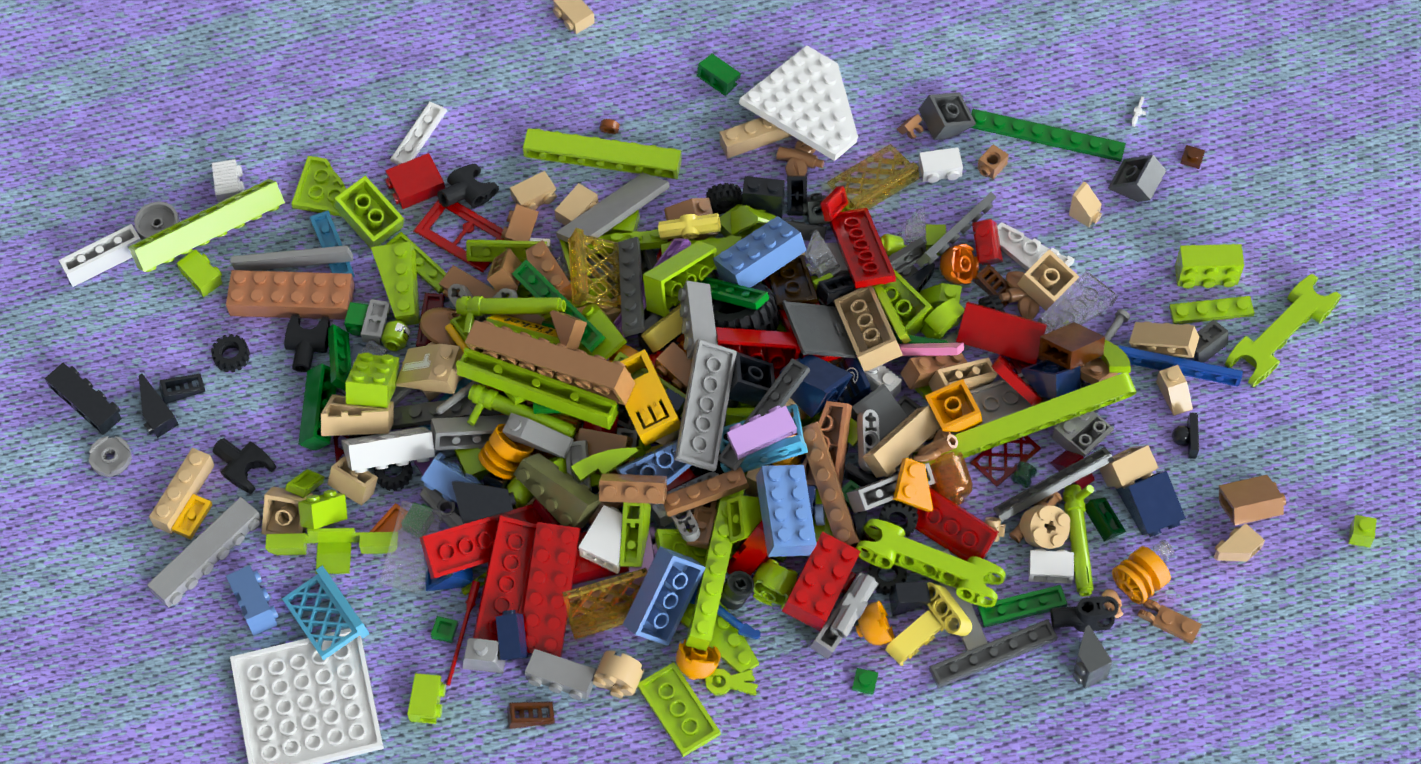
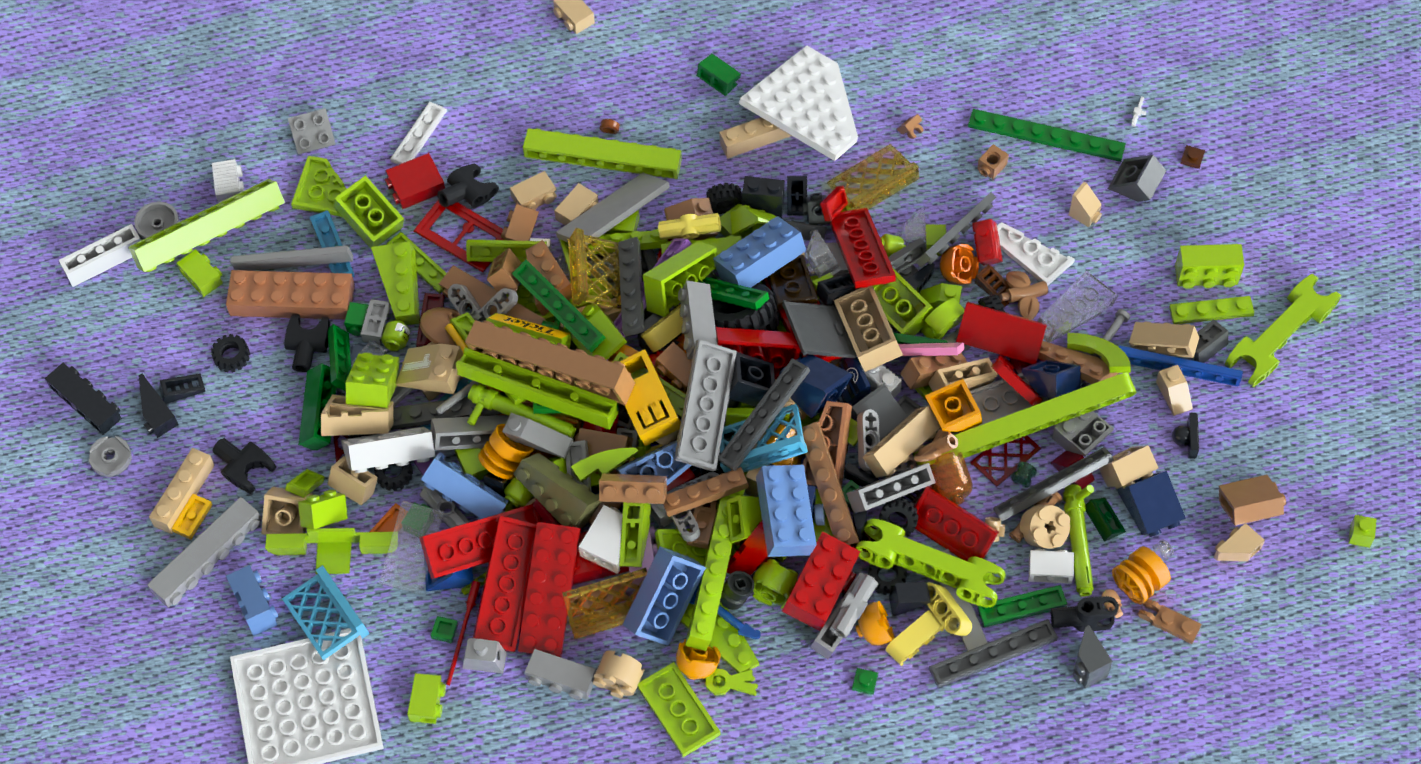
(311, 131): none -> light grey hinge
(479, 306): lime cylinder -> none
(481, 500): black slope -> none
(511, 635): dark blue brick -> none
(530, 721): reddish brown slope -> none
(568, 329): medium nougat slope -> none
(677, 401): dark blue slope -> none
(761, 431): lavender brick -> none
(799, 159): medium nougat plant -> none
(892, 314): lime tile -> none
(913, 485): light orange wing -> none
(940, 165): white brick -> none
(946, 115): dark grey slope -> none
(1047, 279): tan brick -> none
(1071, 345): reddish brown brick -> none

